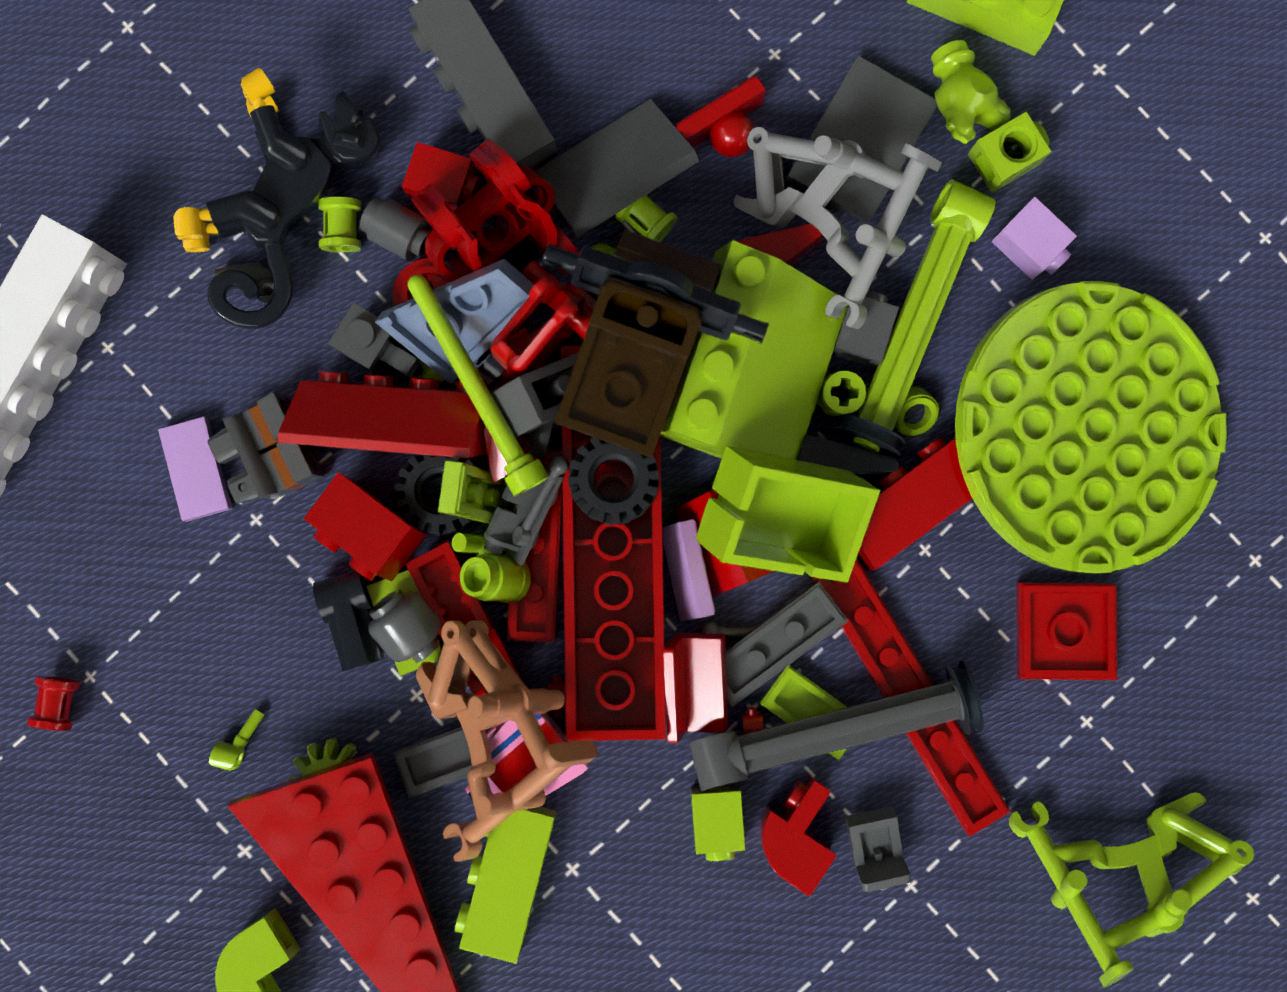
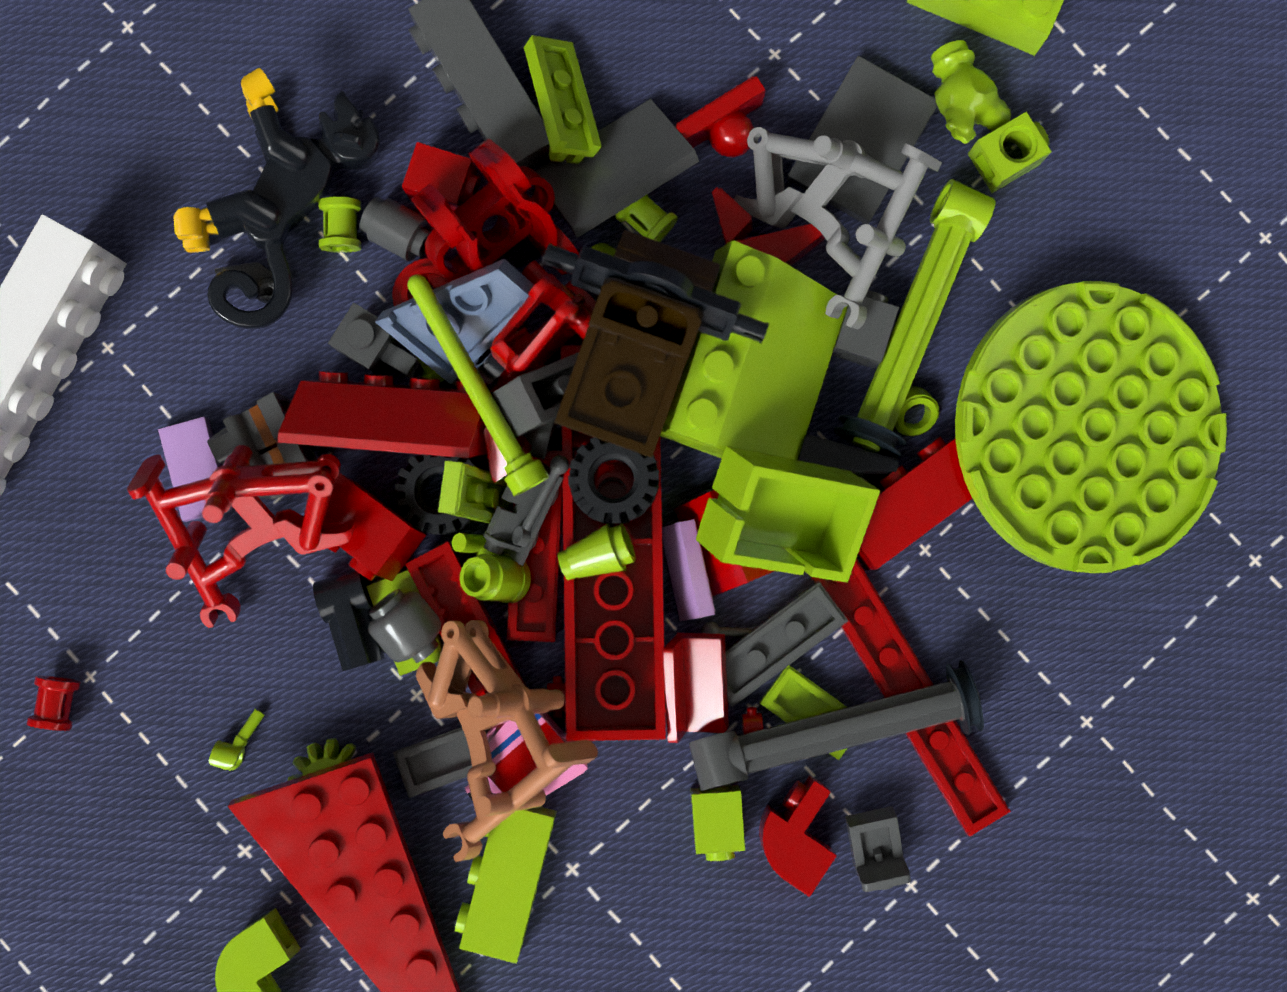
(239, 486): none -> red piece
(562, 99): none -> lime hinge
(598, 553): none -> lime cone
(733, 219): none -> red slope
(850, 383): lime bush -> none
(1035, 240): lavender brick -> none
(1066, 631): red tile -> none
(1165, 908): lime piece -> none

